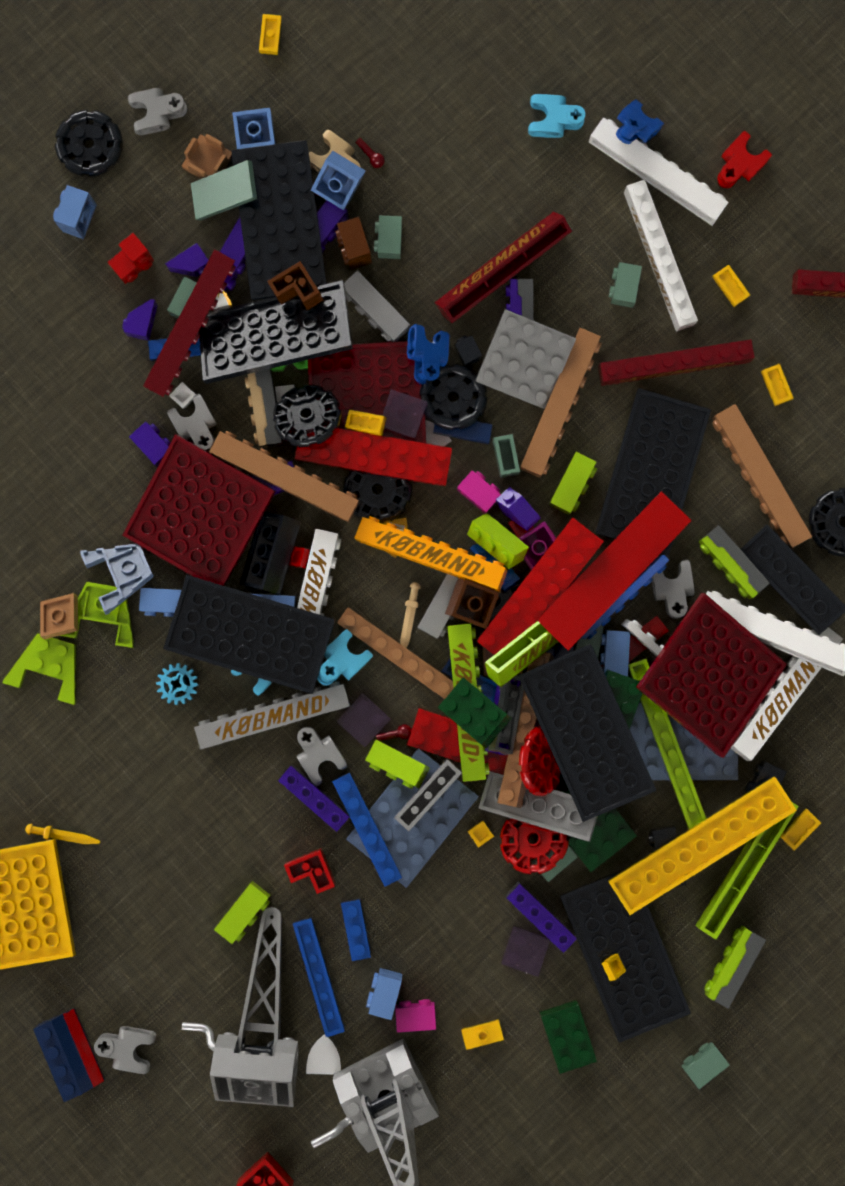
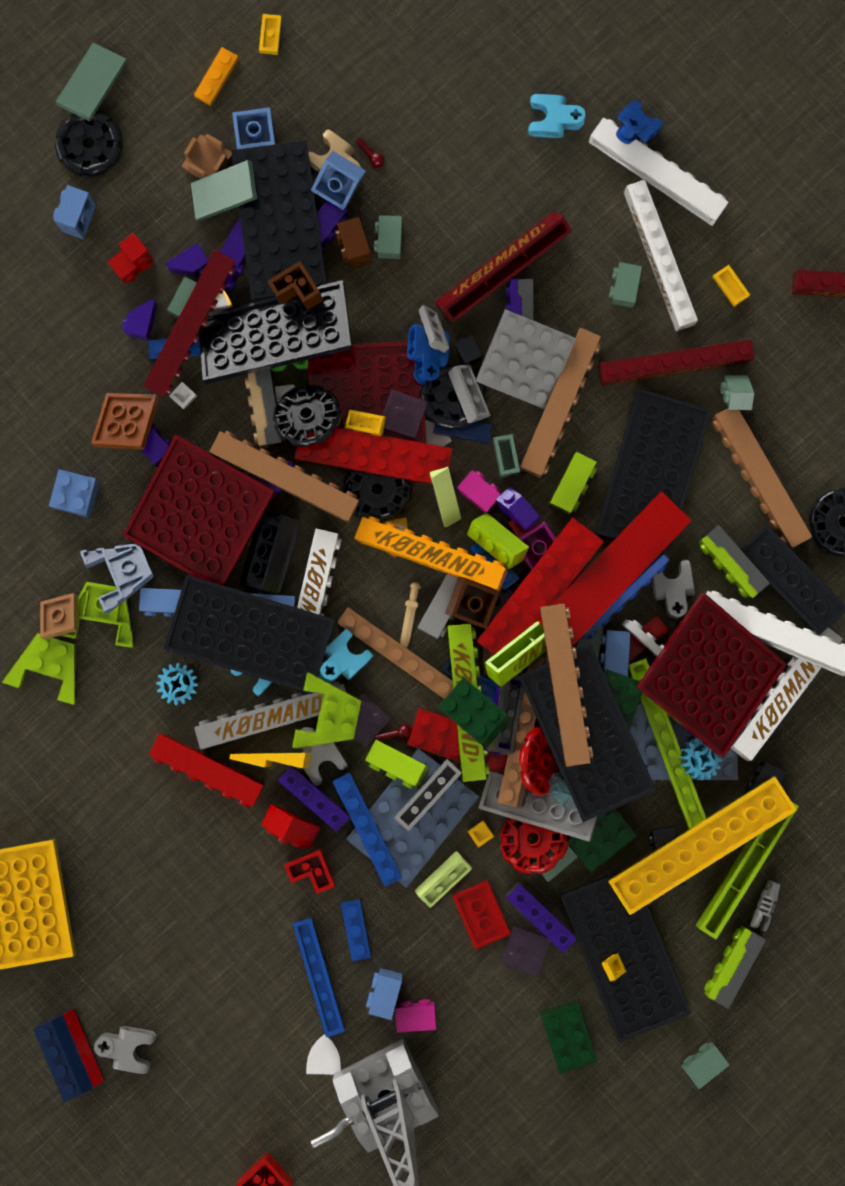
(48, 832): yellow sword -> none
(74, 493): none -> medium blue brick
(91, 81): none -> sand green tile
(125, 421): none -> dark orange plate
(159, 110): light grey piece -> none
(197, 425): light grey piece -> none
(206, 769): none -> red brick
(216, 76): none -> light orange plate
(243, 913): lime brick -> none
(250, 1071): light grey piece -> none
(289, 827): none -> red brick
(299, 557): red plate -> none
(299, 760): none -> yellow slope
(336, 716): none -> lime wing
(376, 308): light grey brick -> none
(433, 329): none -> light grey plate
(443, 879): none -> yellowish green slope
(445, 496): none -> yellowish green slope
(468, 393): none -> light grey slope
(481, 914): none -> red tile
(482, 1034): yellow plate -> none
(558, 788): none -> clear light blue bracket
(565, 685): none -> medium nougat brick
(697, 760): none -> medium azure gear
(737, 392): none -> sand green brick
(740, 162): red piece -> none
(765, 906): none -> light grey hinge
(777, 385): yellow plate -> none
(800, 829): yellow plate -> none

